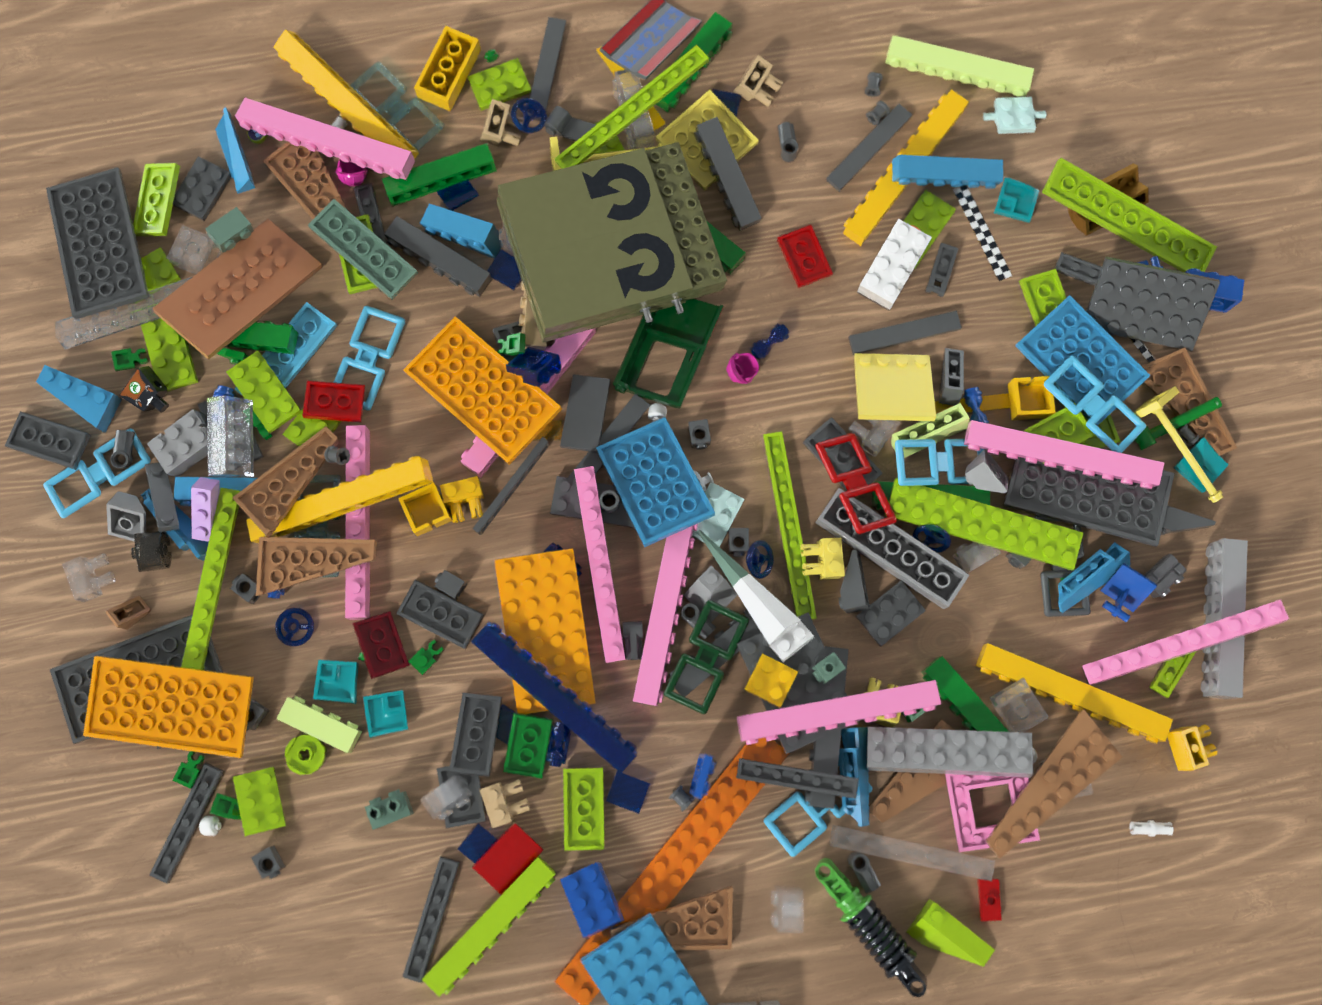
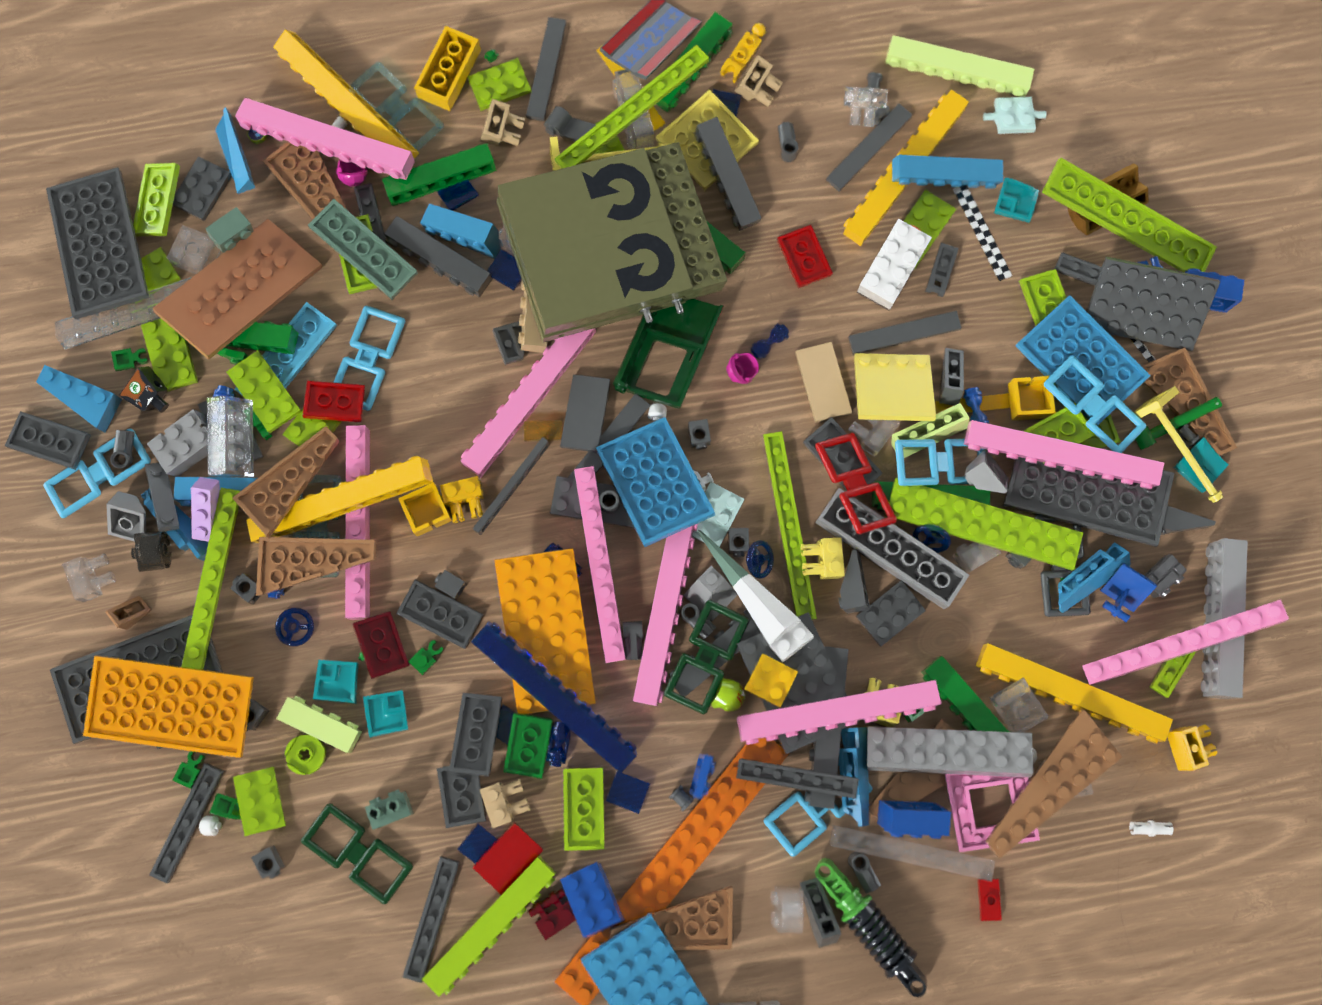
(337, 455): dark grey bush -> none
(357, 853): none -> dark green bar
(446, 797): clear brick -> none
(479, 391): light orange plate -> none
(513, 345): green plate -> none
(532, 107): clear blue piece -> none
(535, 366): clear blue plate -> none
(556, 919): none -> dark red plate
(730, 696): none -> lime helmet
(743, 52): none -> yellow plate
(820, 913): none -> dark grey slope
(823, 382): none -> tan tile
(828, 668): sand green brick -> none
(867, 99): none -> clear brick
(914, 818): none -> blue brick
(944, 933): lime wedge -> none

